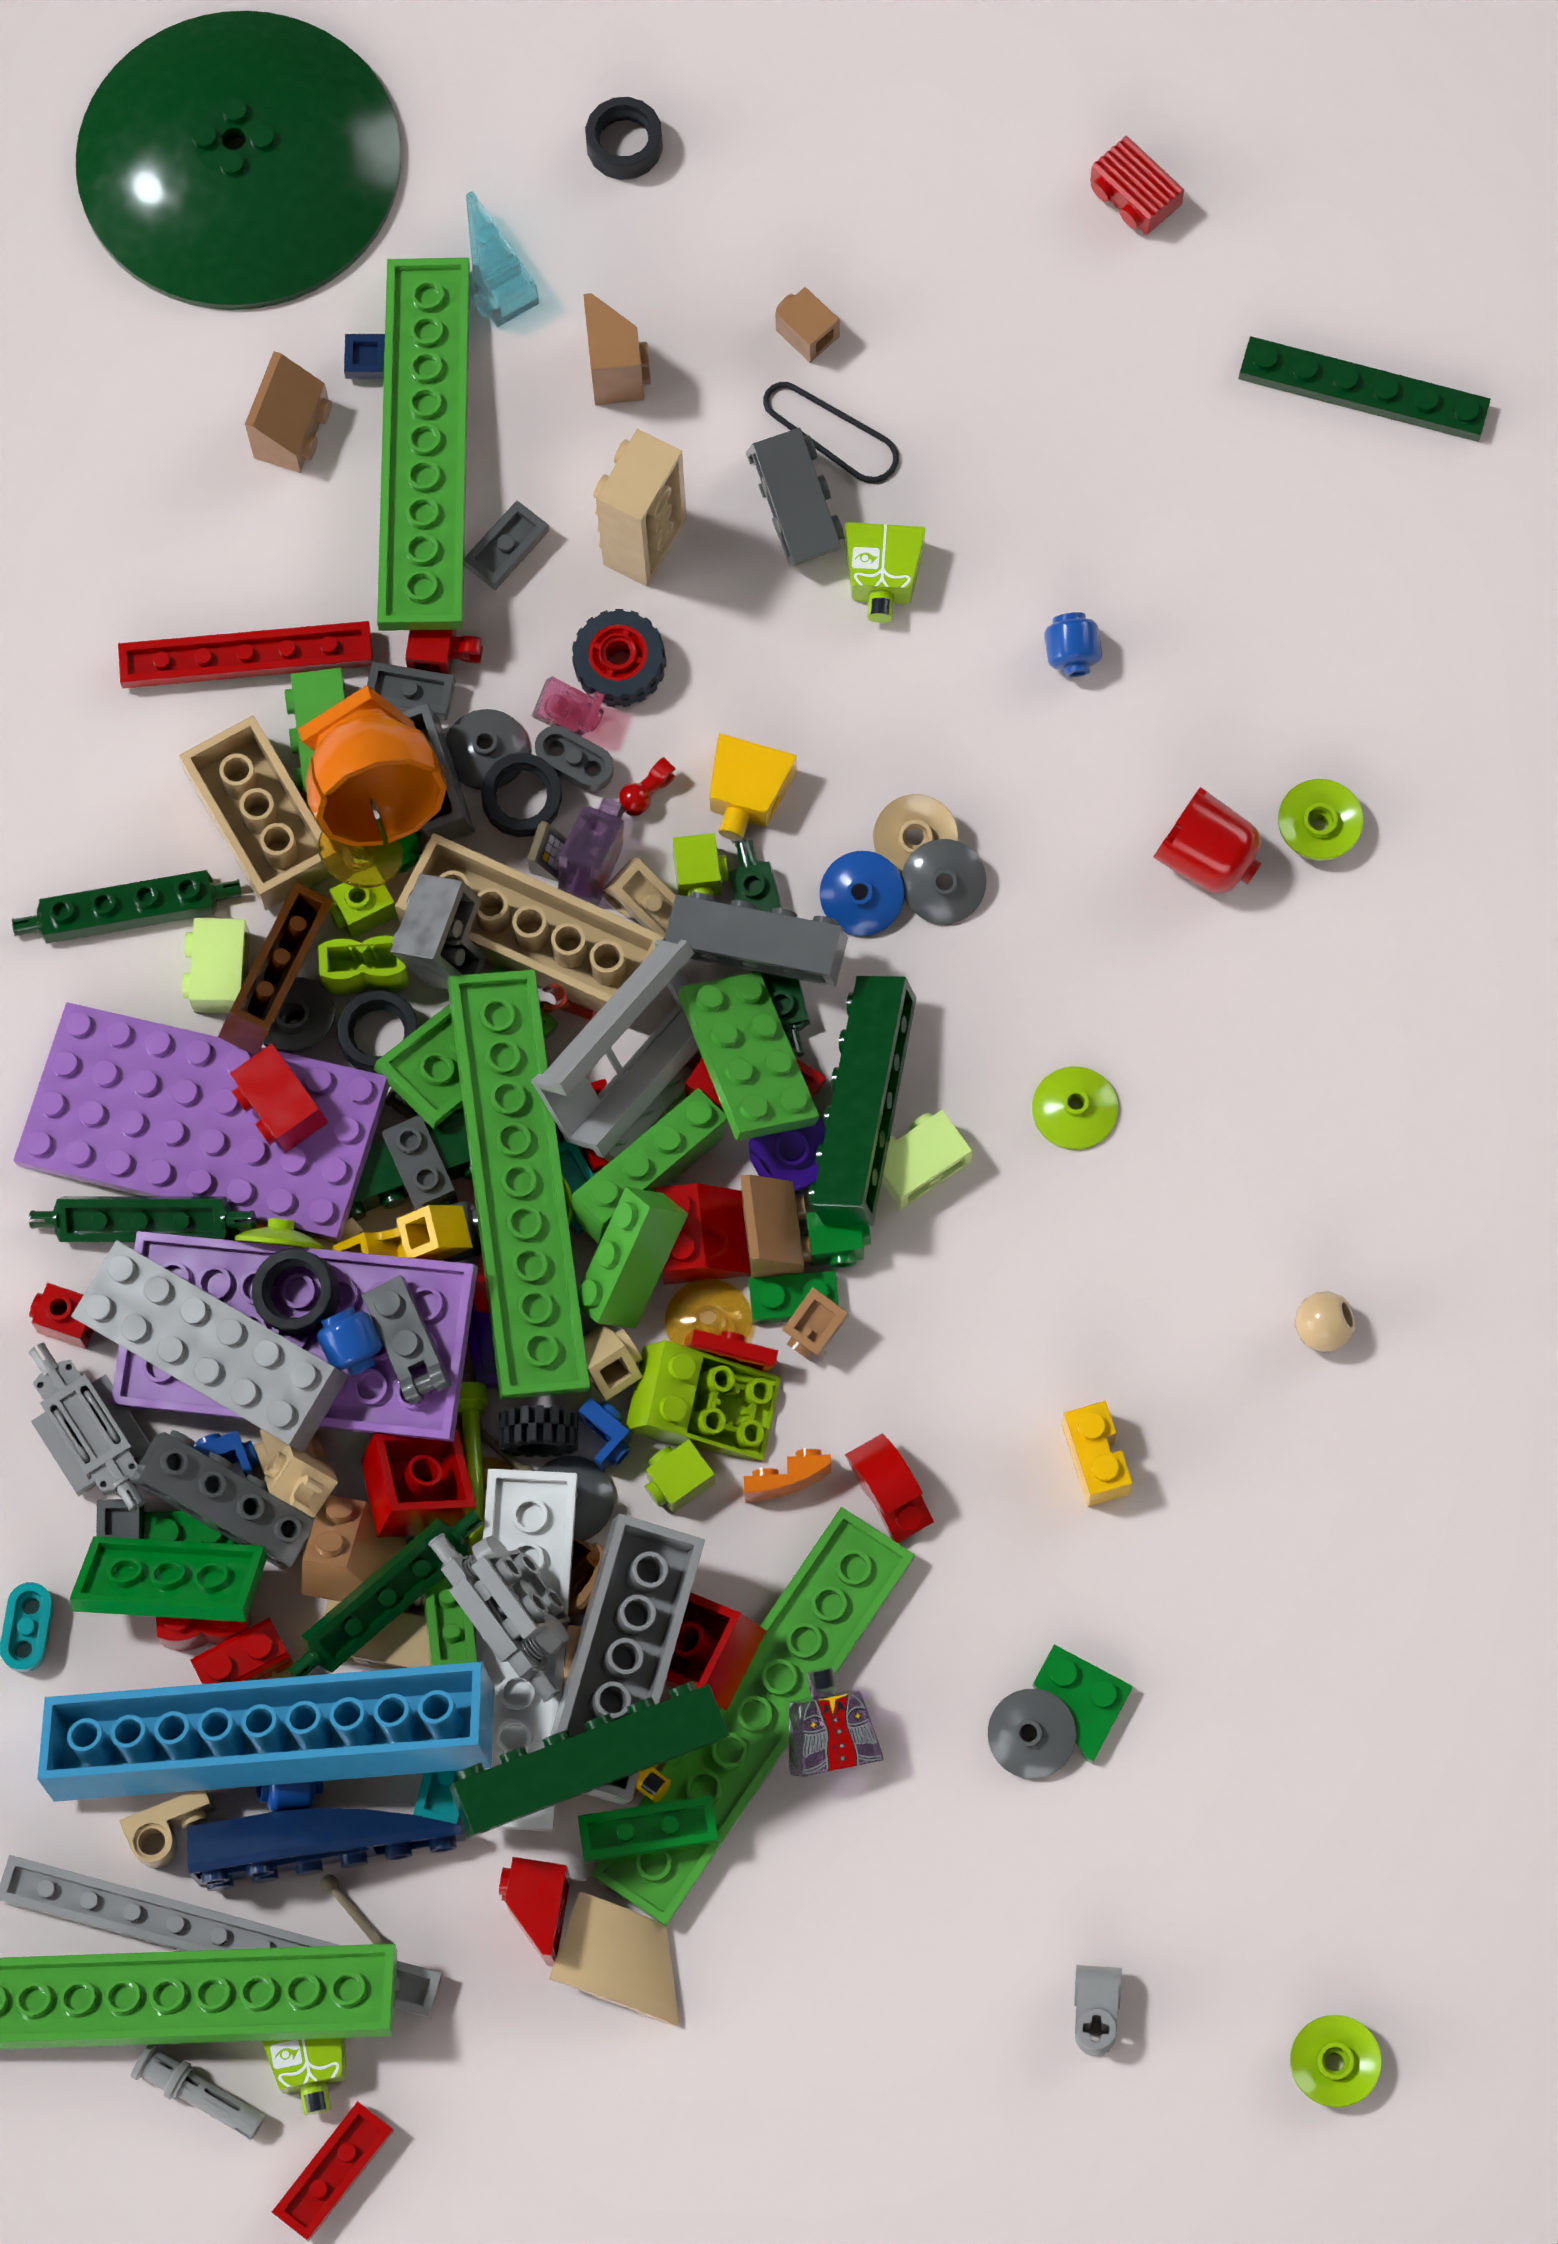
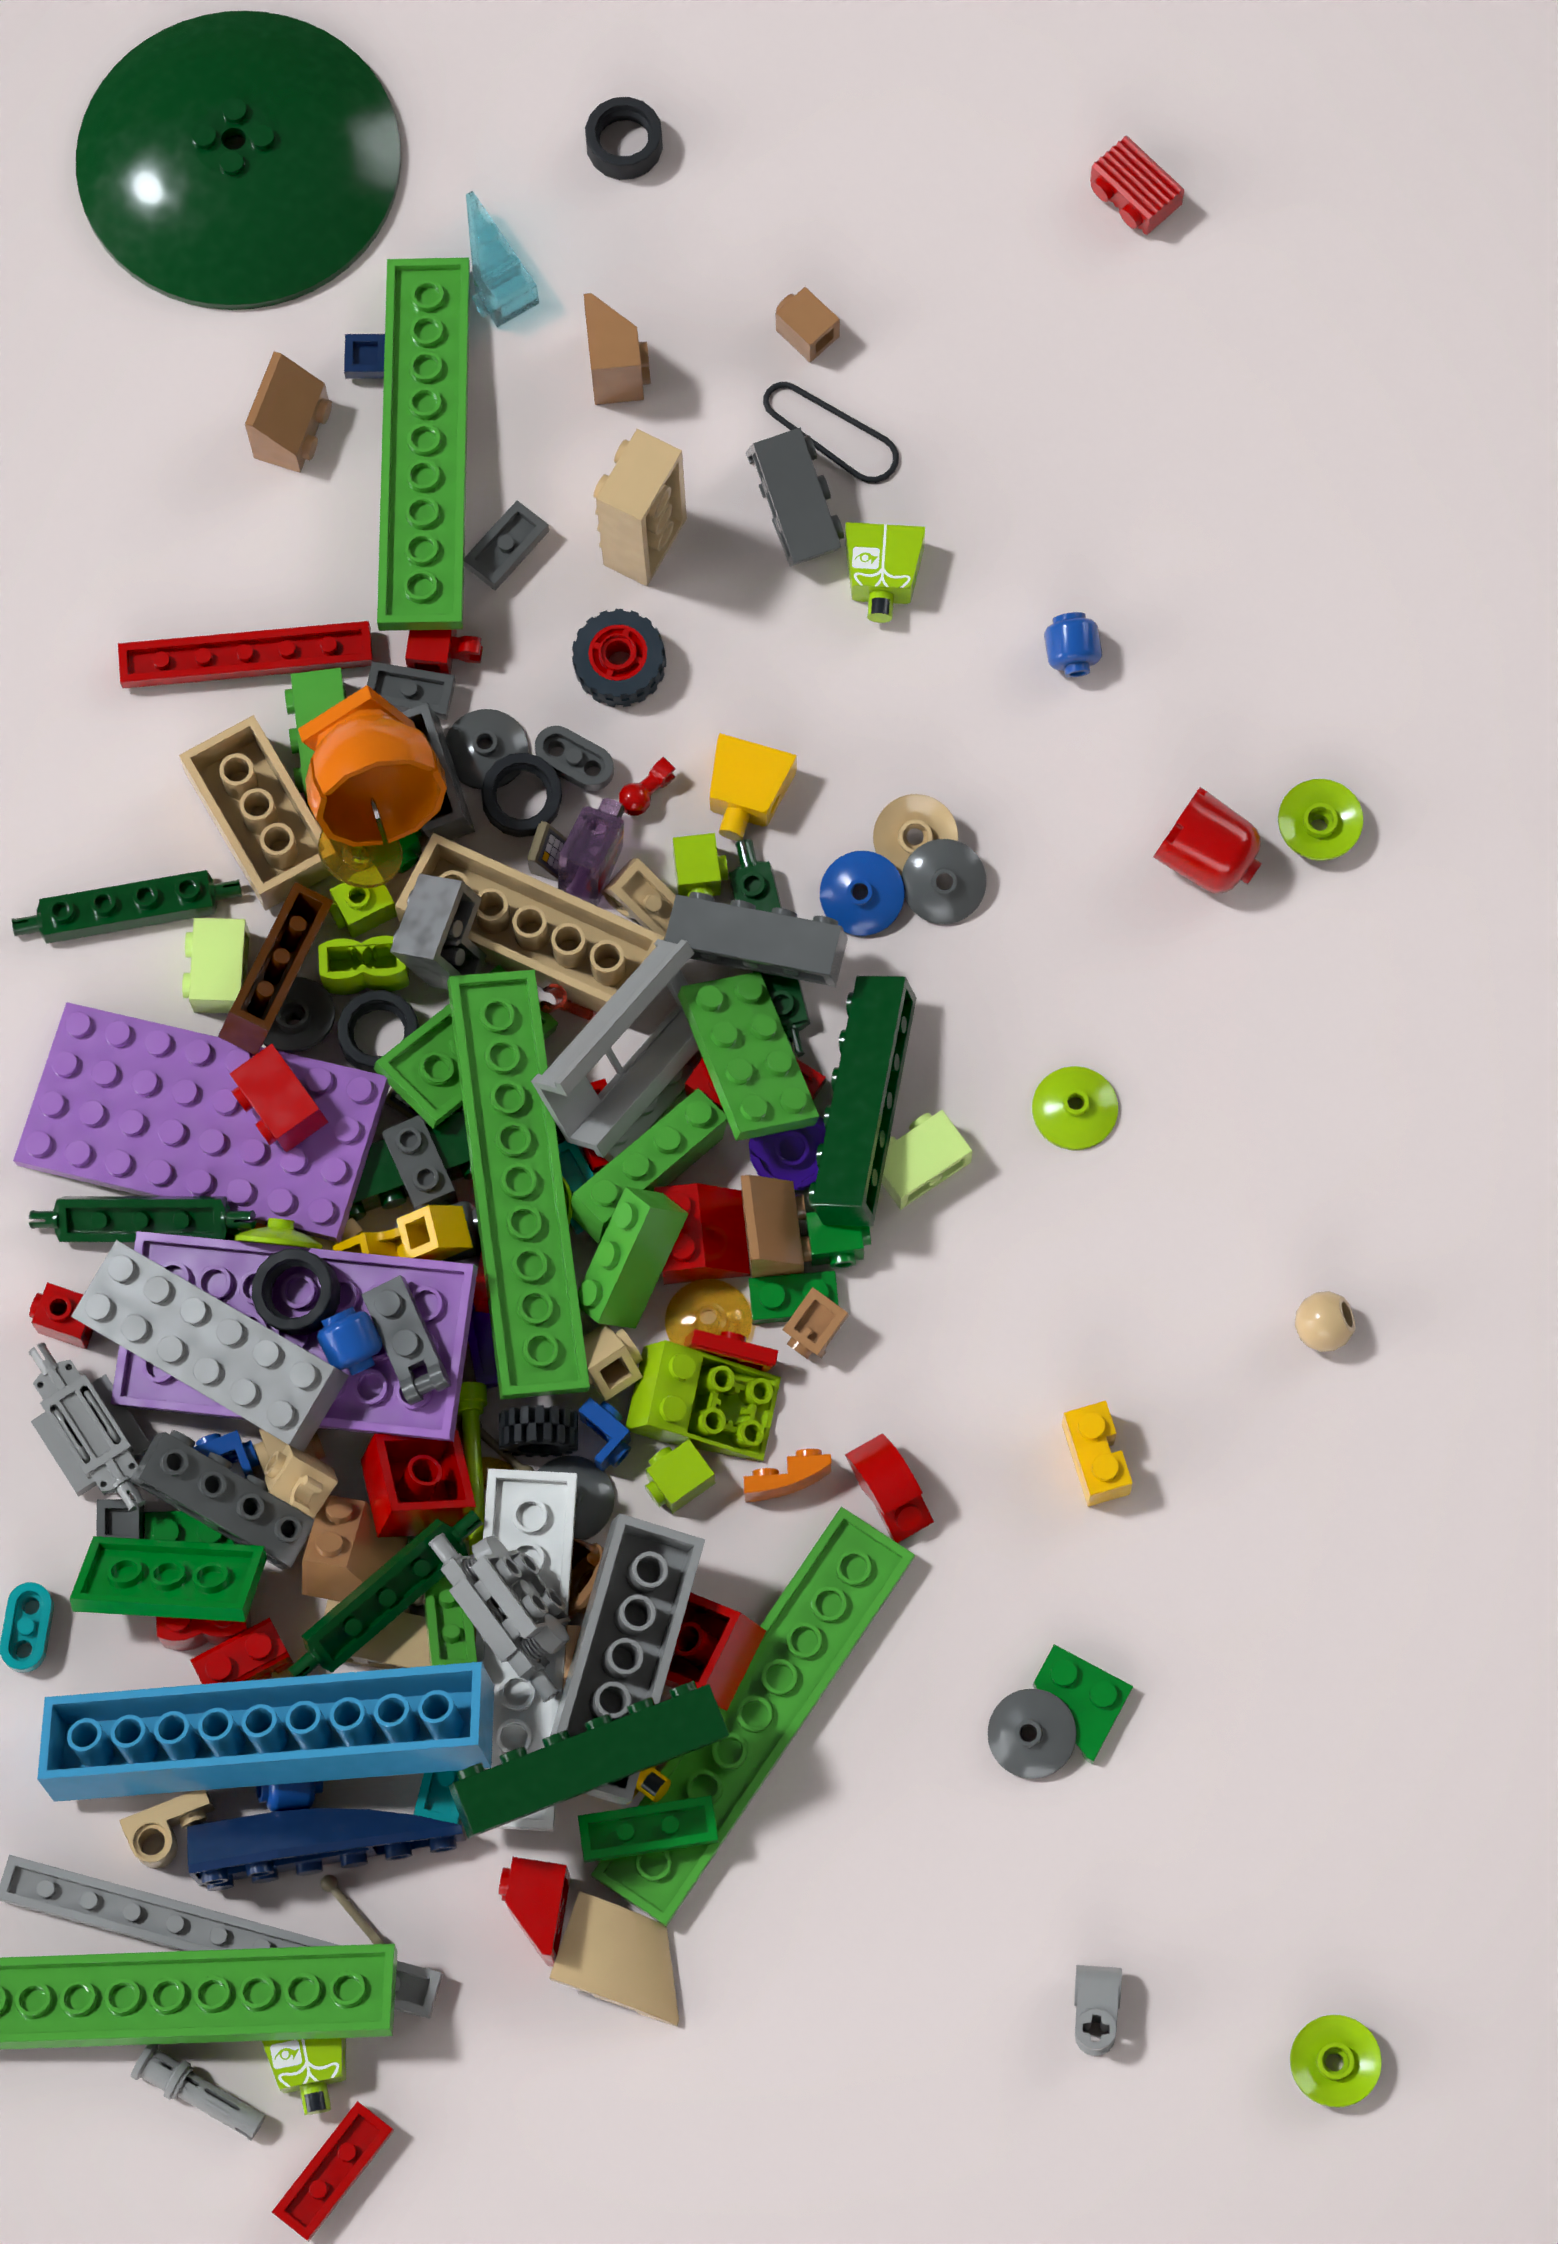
(568, 707): clear pink bracket -> none
(830, 1729): torso -> none
(1364, 388): dark green plate -> none

